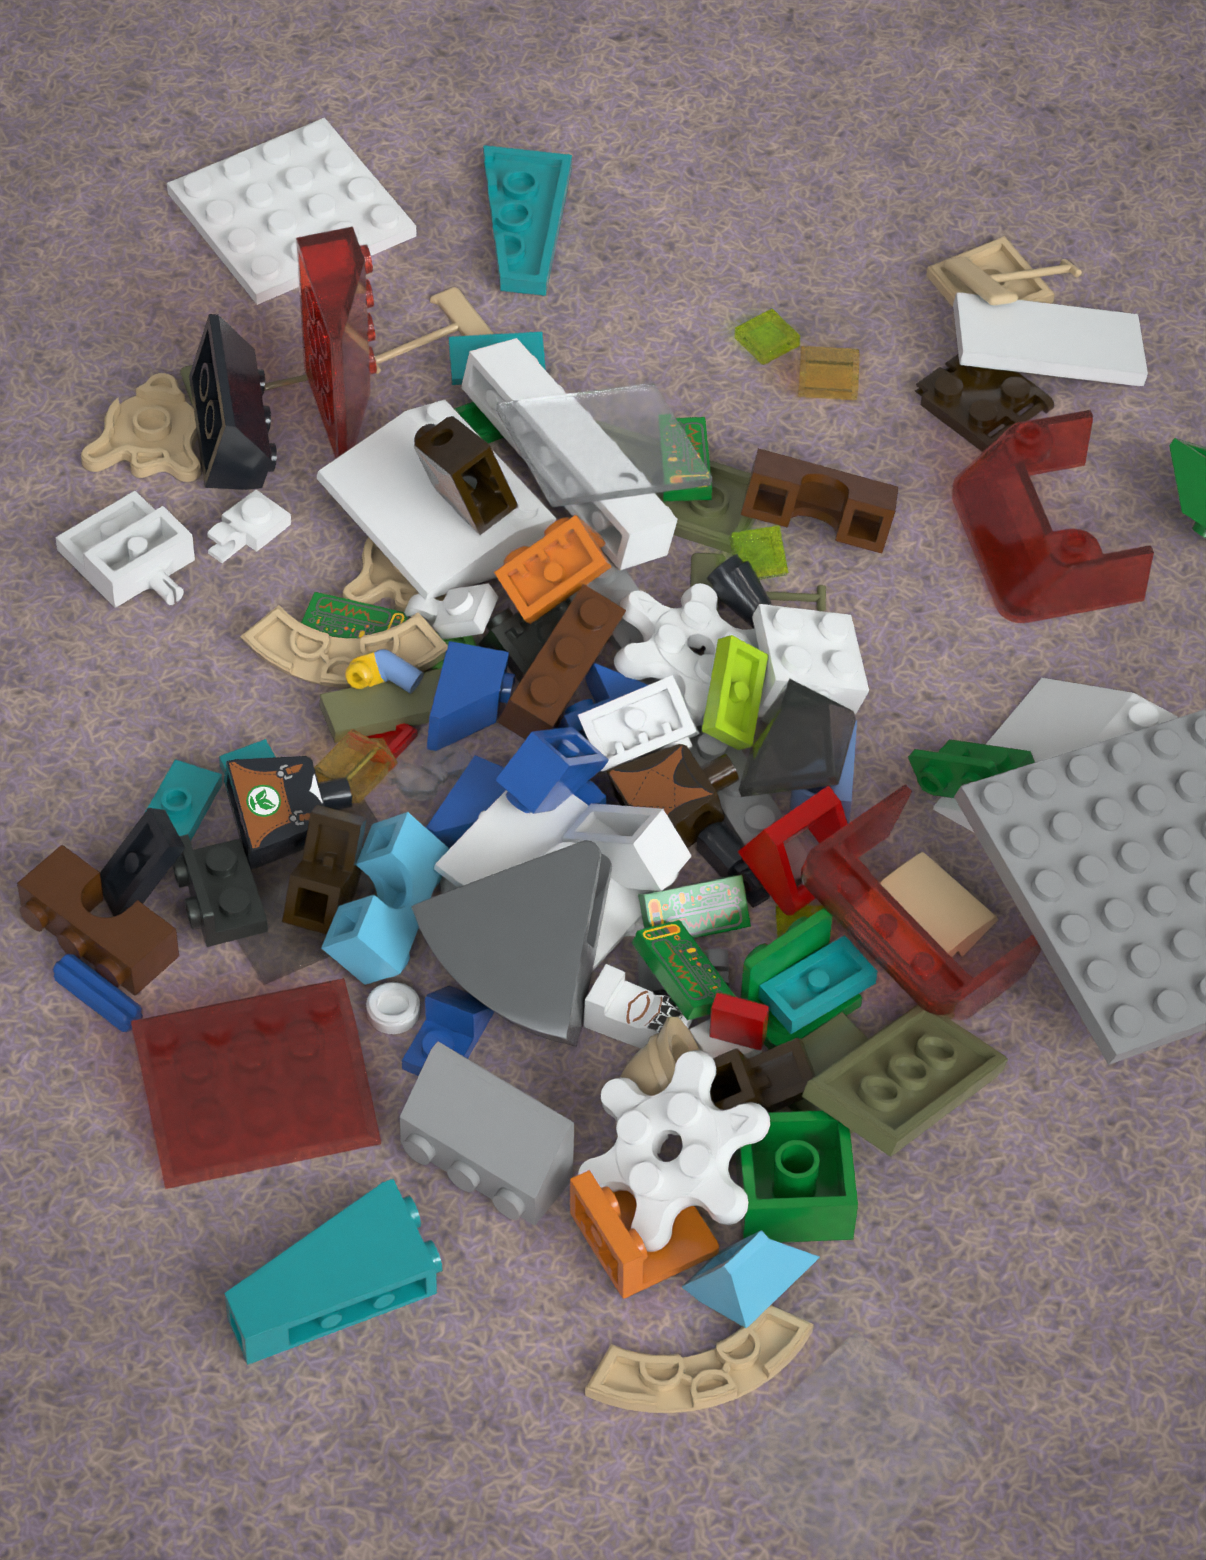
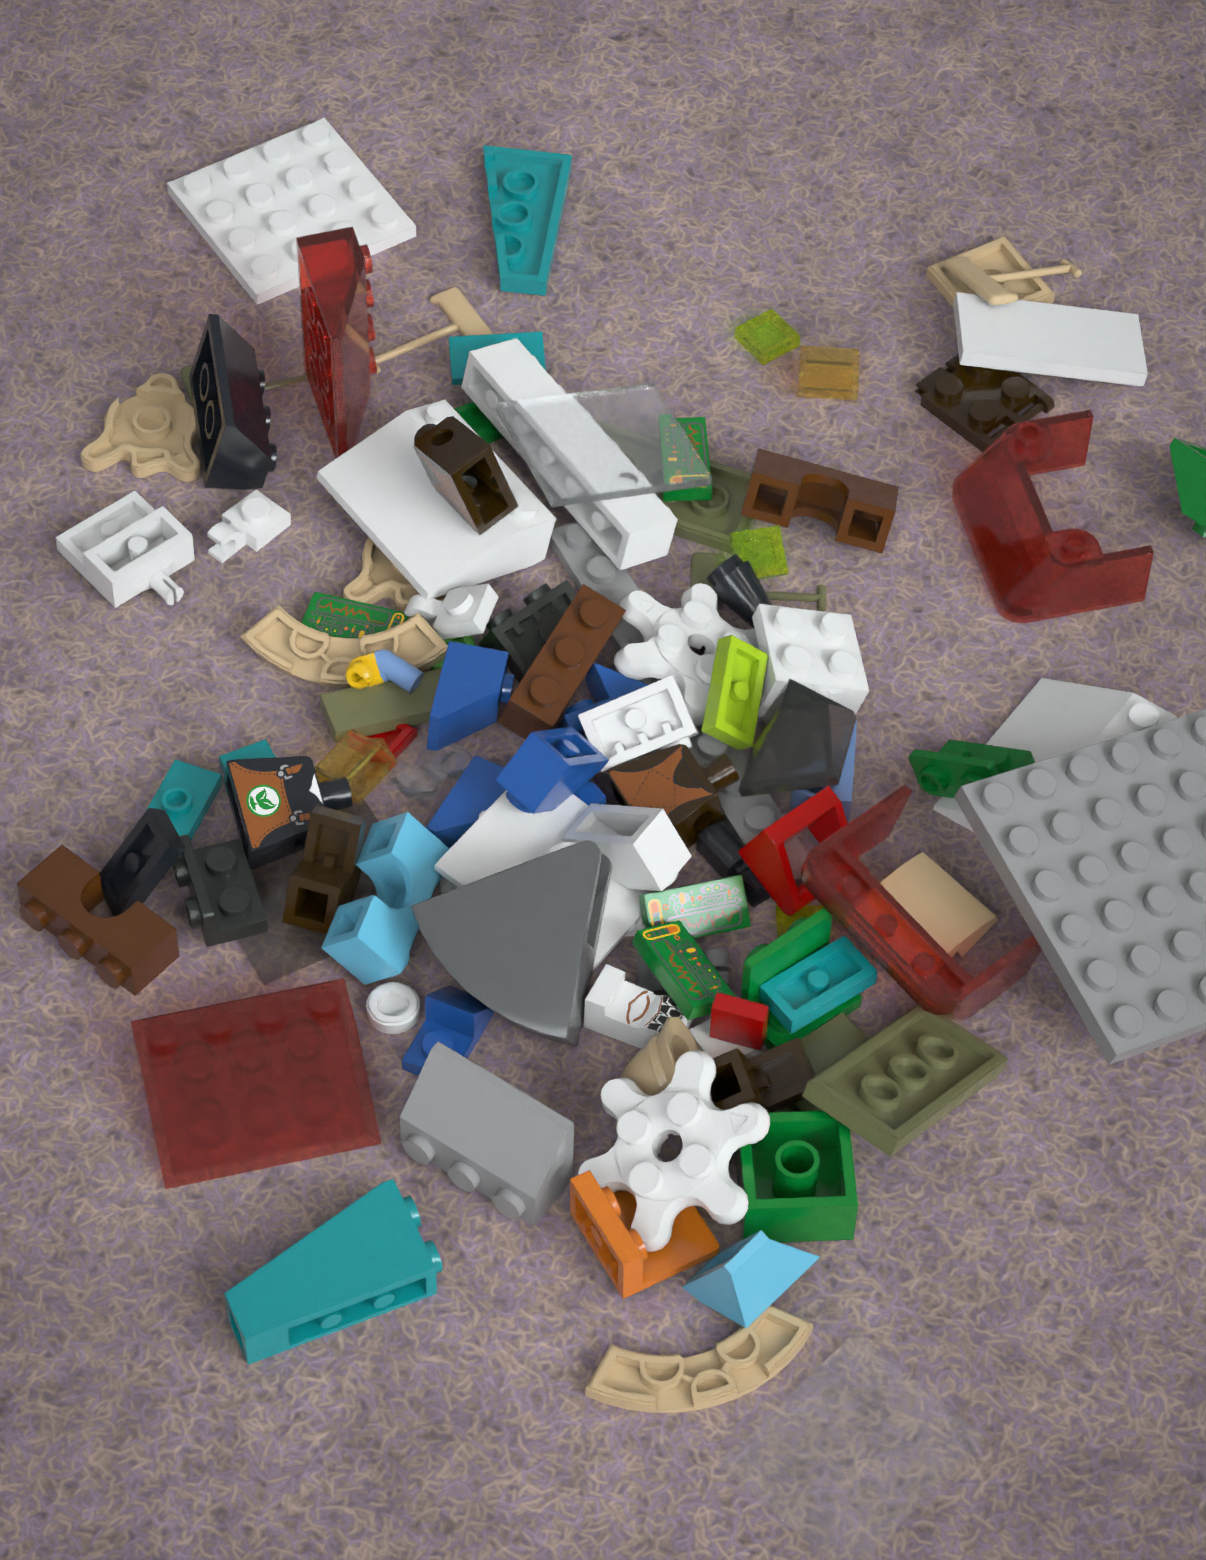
(97, 992): blue axle -> none
(553, 567): orange bracket -> none

